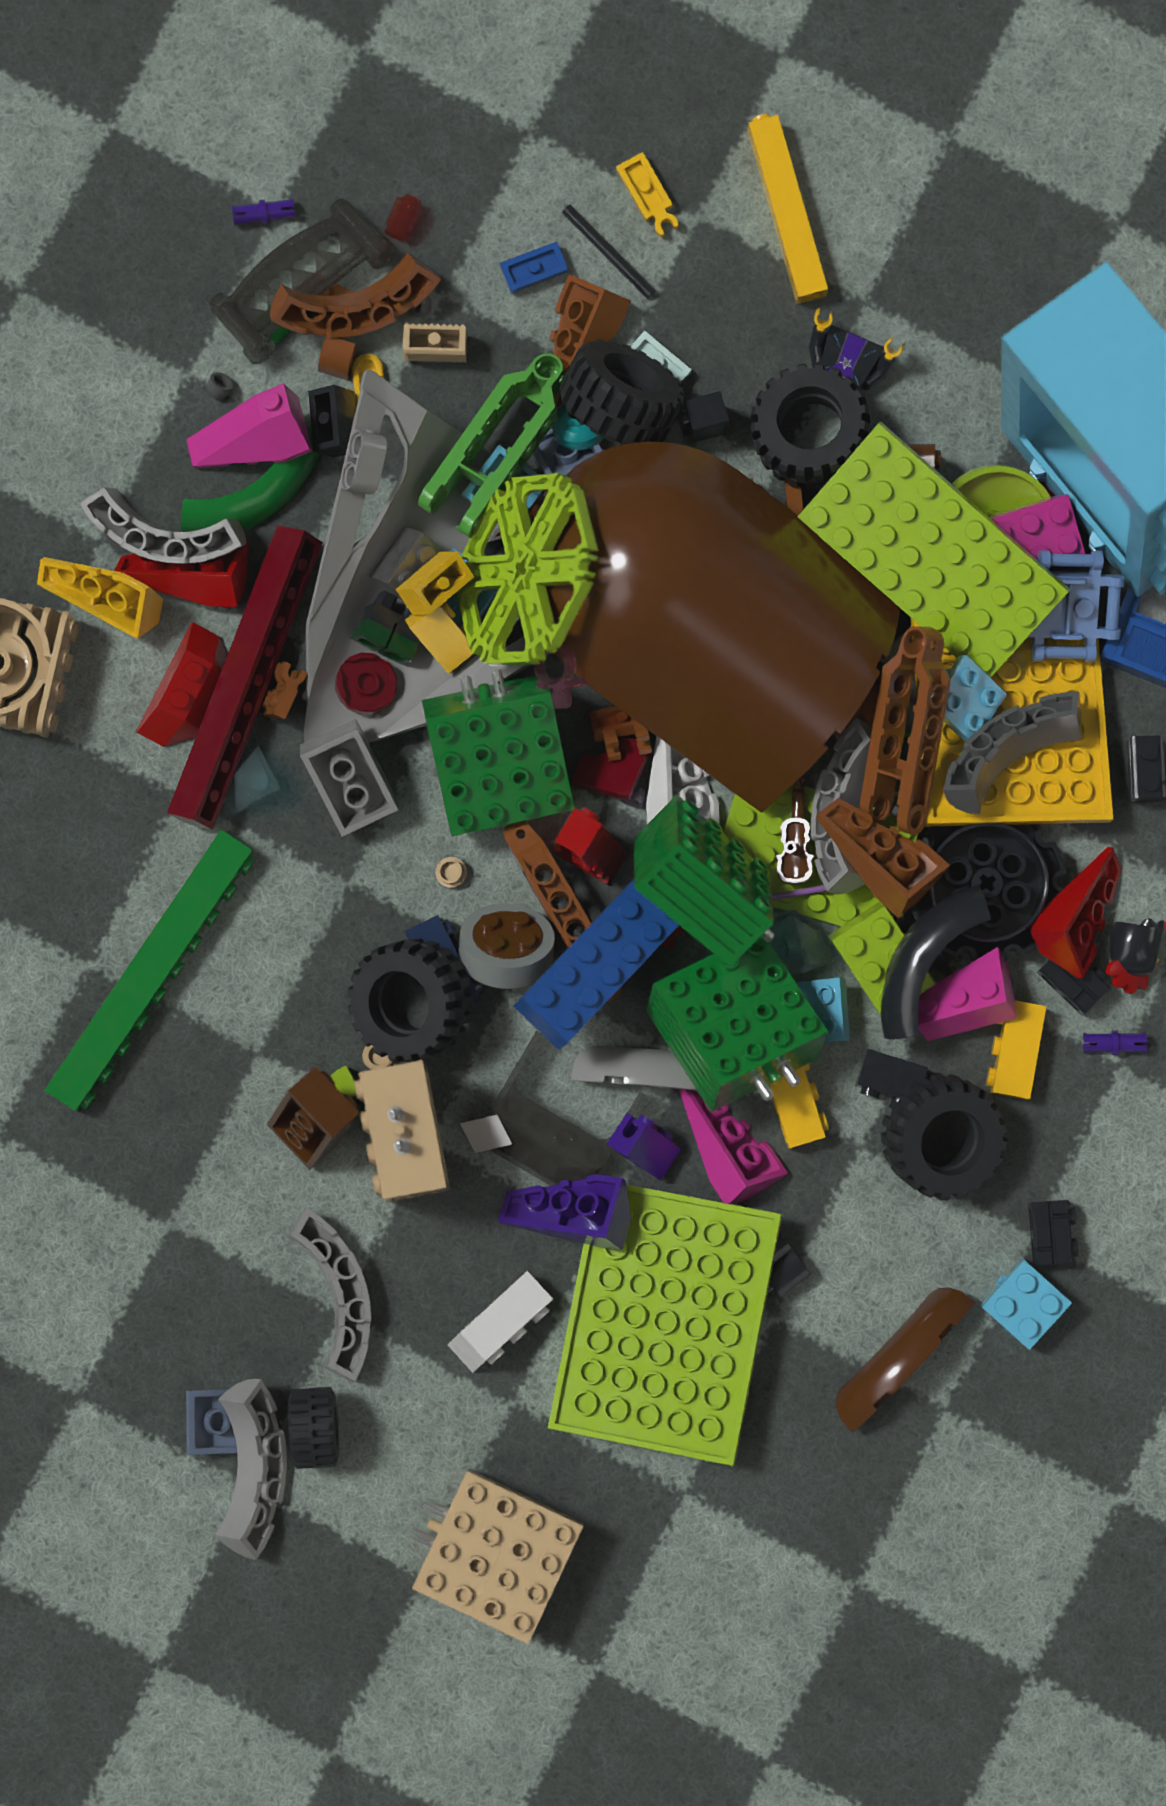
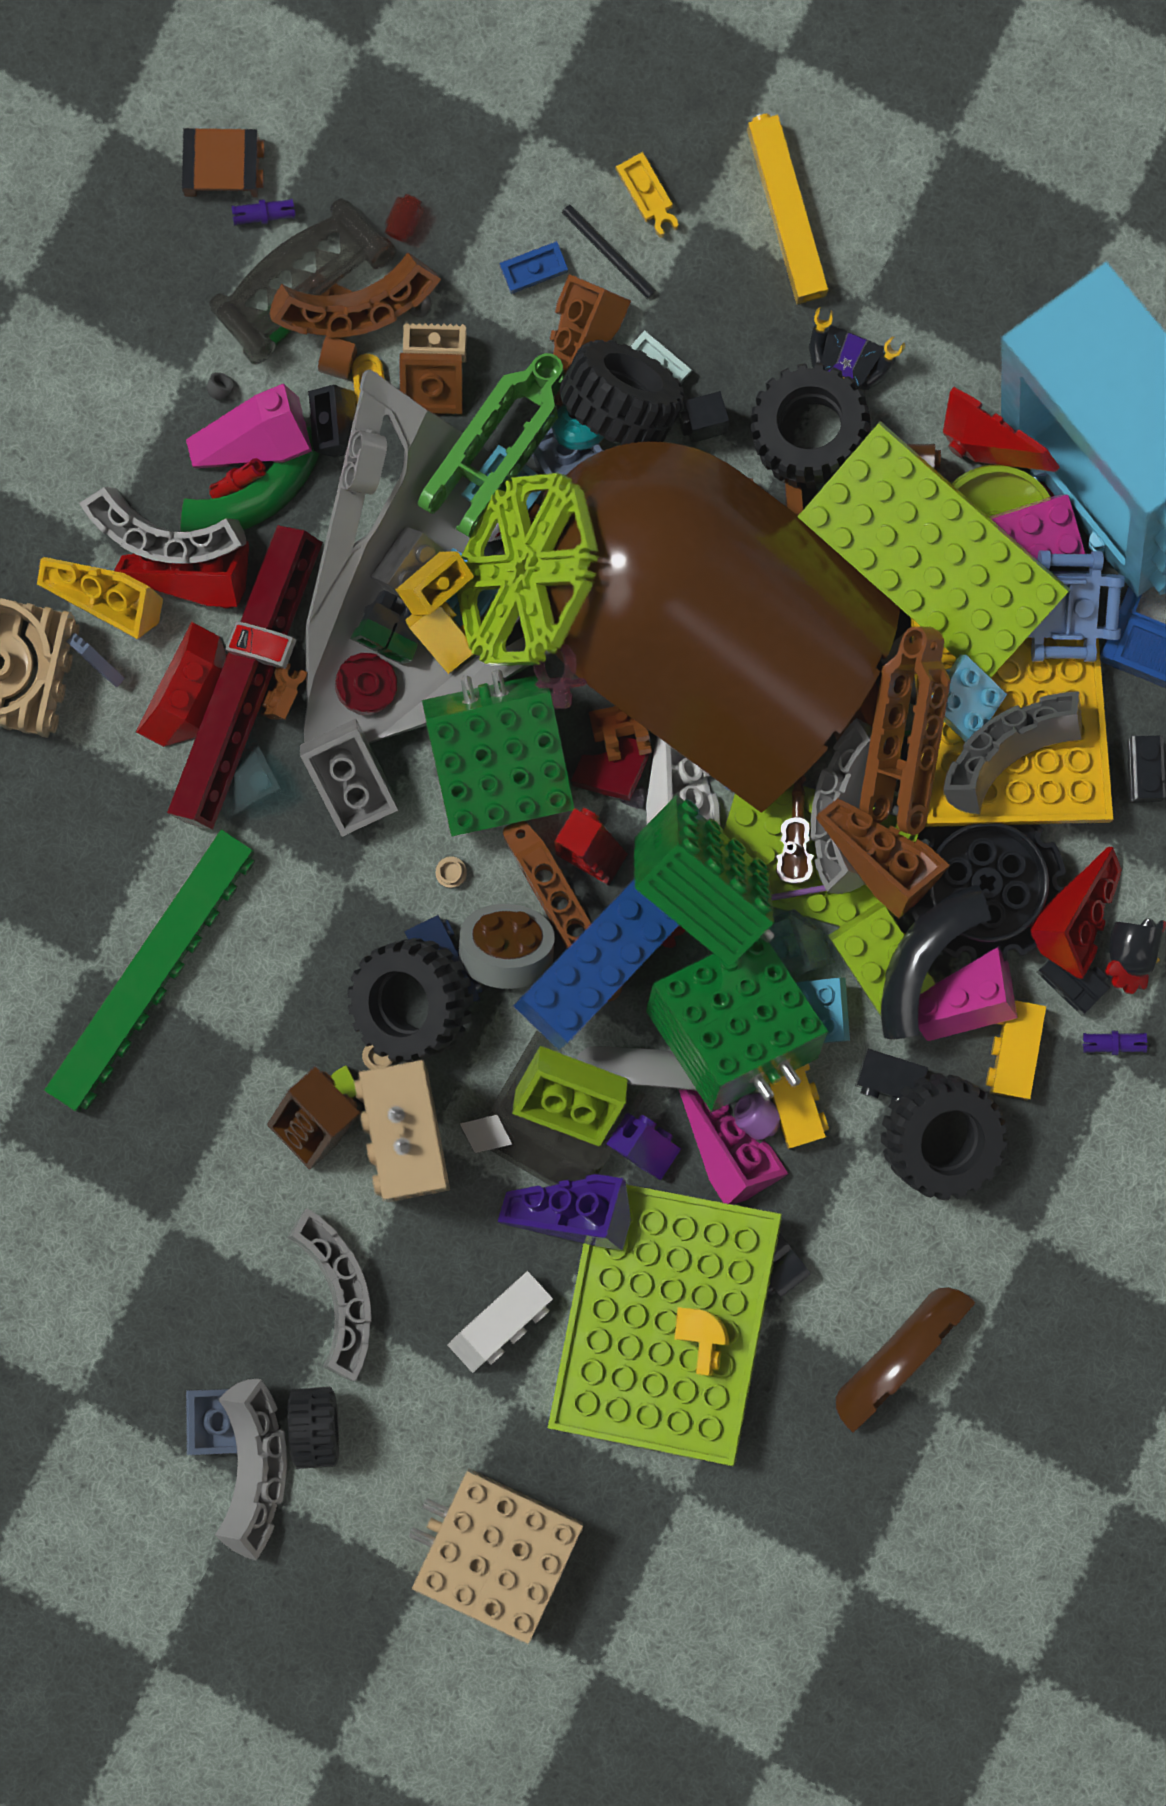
(95, 660): none -> sand blue tile
(222, 160): none -> dark orange panel
(237, 479): none -> red pin
(260, 644): none -> slope
(433, 381): none -> dark orange plate
(570, 1096): none -> lime brick
(703, 1328): none -> yellow brick
(757, 1116): none -> medium lavender head
(990, 438): none -> red wedge
(1025, 1303): medium azure brick -> none
(1051, 1232): black brick -> none

